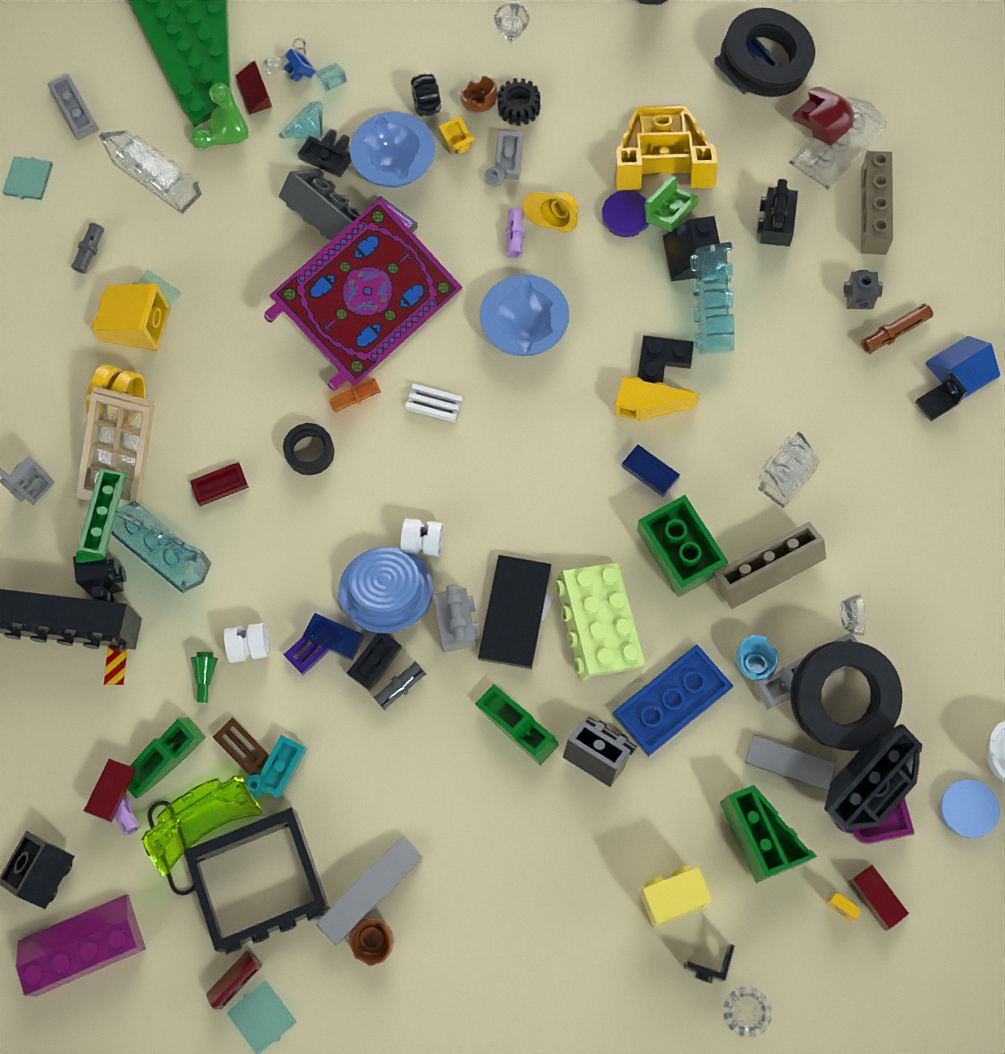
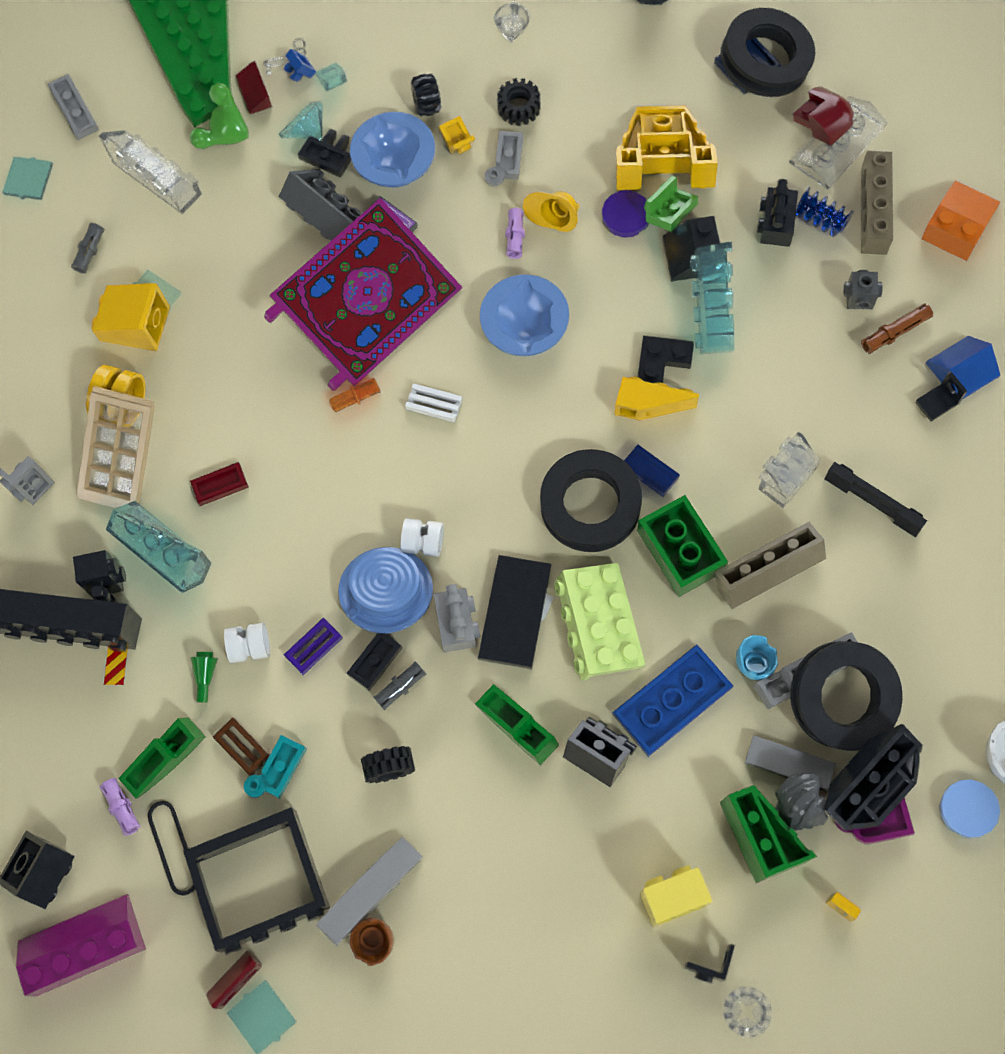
(100, 516): green slope -> none
(110, 790): dark red tile -> none
(195, 816): clear neon green windscreen -> none
(302, 431): black tyre -> none
(333, 636): clear blue tile -> none
(388, 764): none -> black tyre
(480, 95): dark orange hair -> none
(598, 465): none -> black tyre
(800, 802): none -> dark grey hair
(823, 213): none -> clear blue piece
(853, 615): clear hat -> none
(879, 897): dark red slope -> none
(905, 518): none -> black container
(960, 220): none -> orange slope

